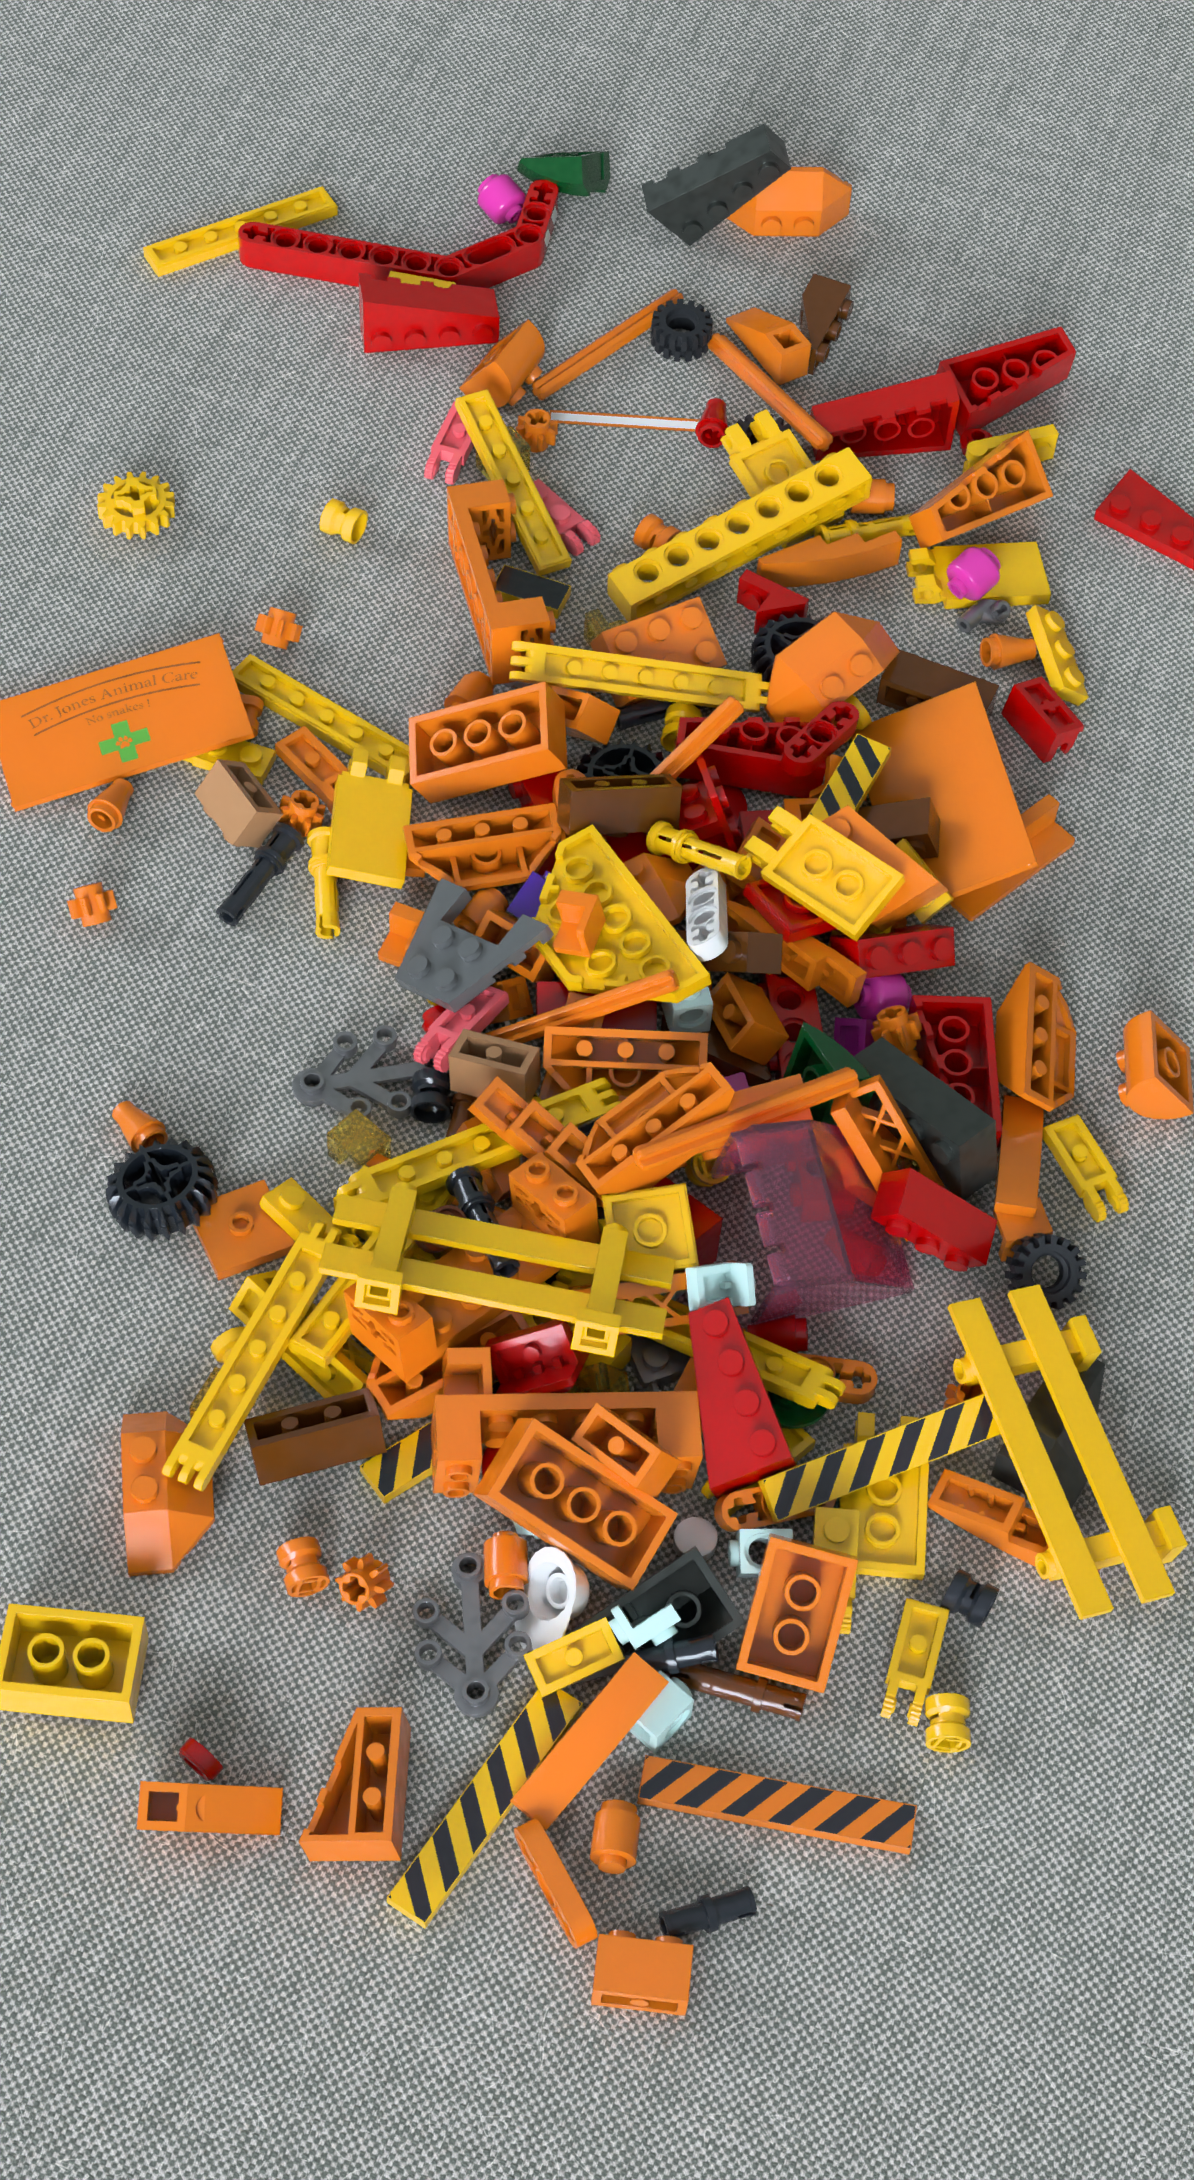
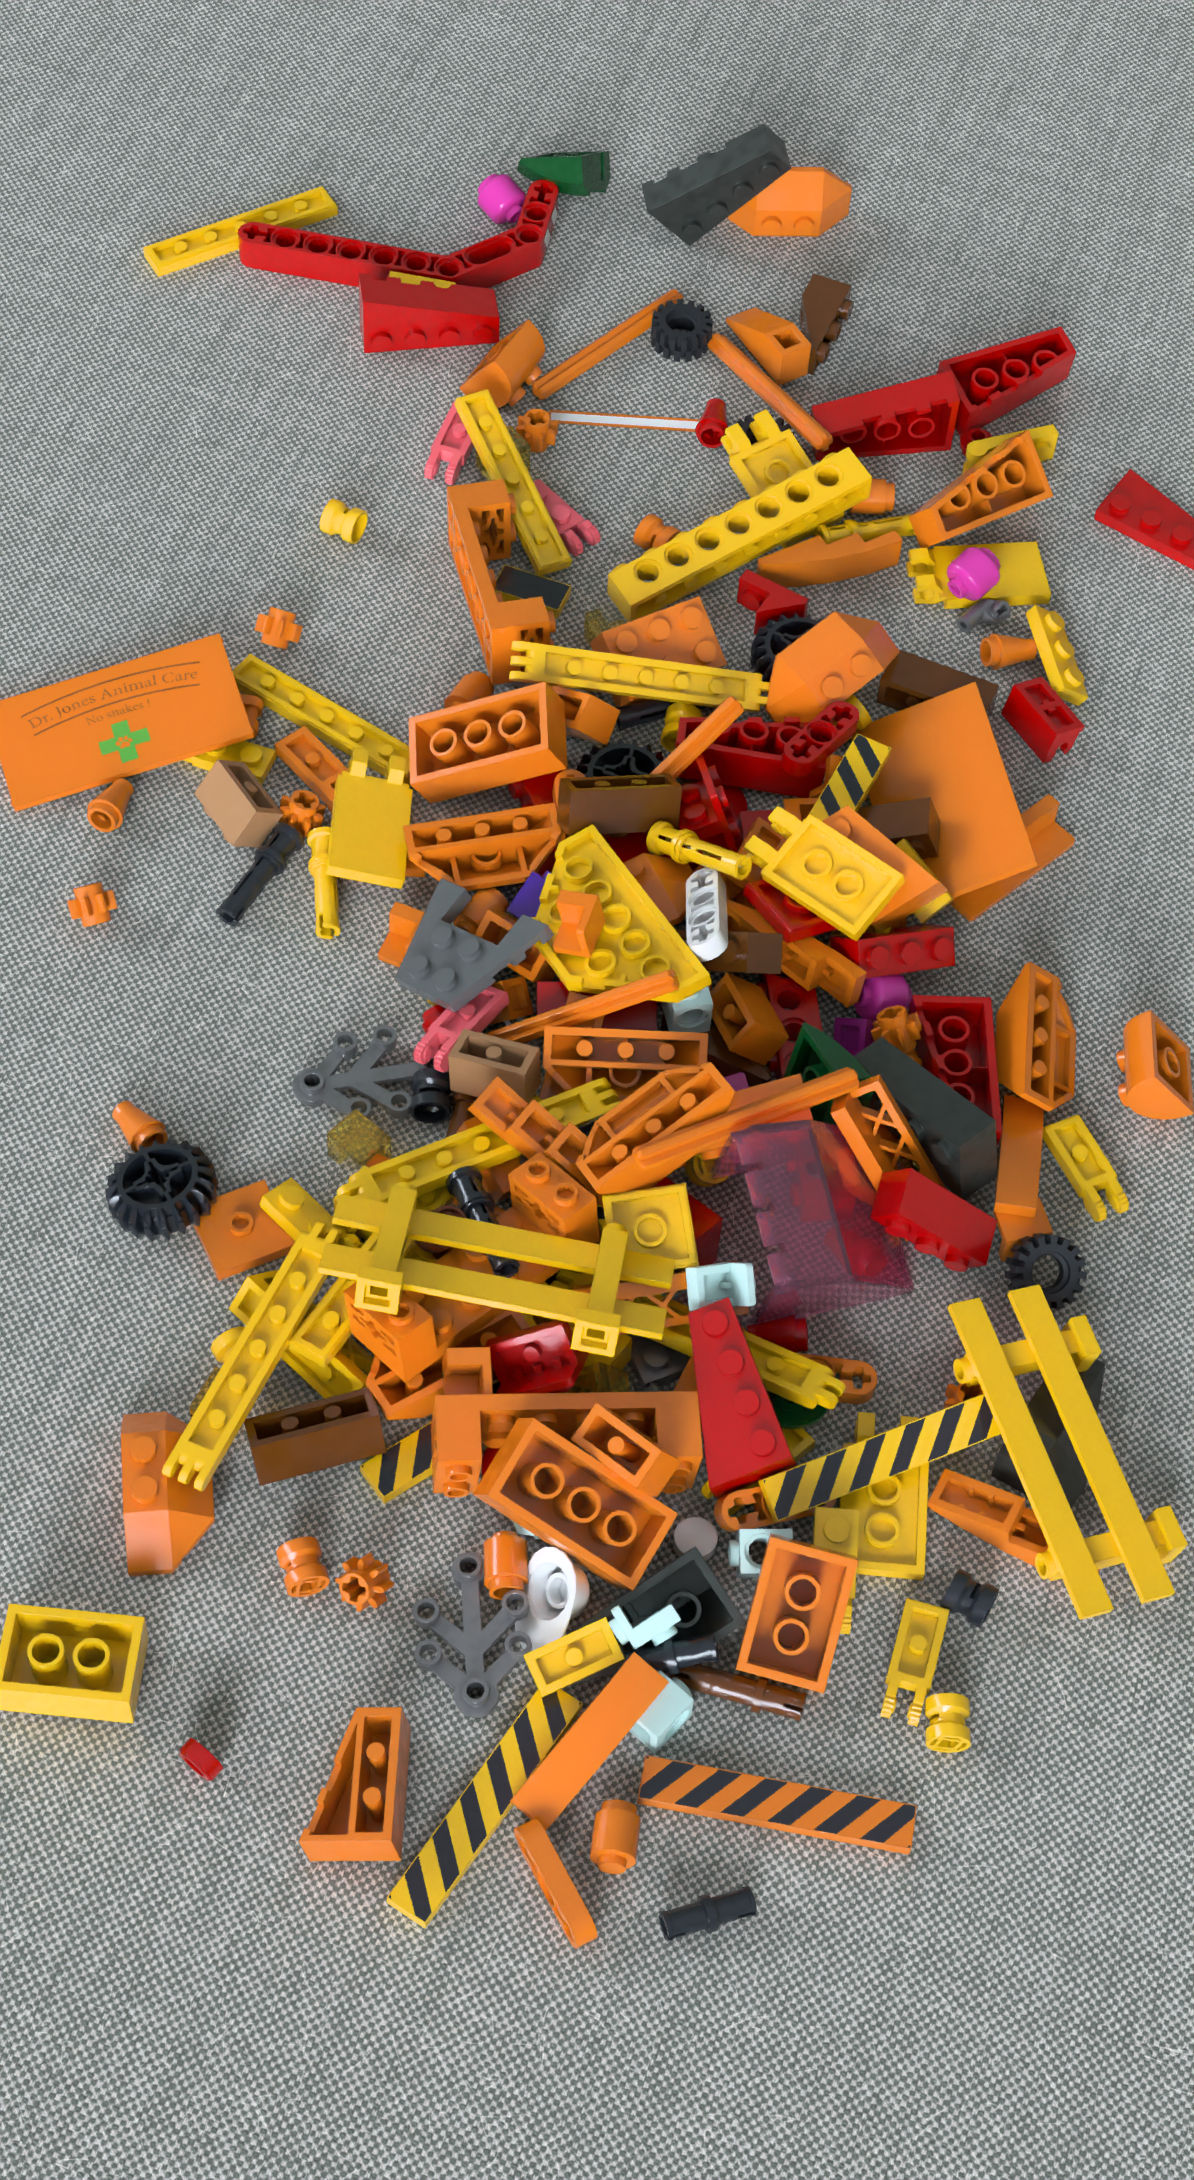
(136, 505): yellow gear -> none
(209, 1808): orange slope -> none
(642, 1973): orange brick -> none

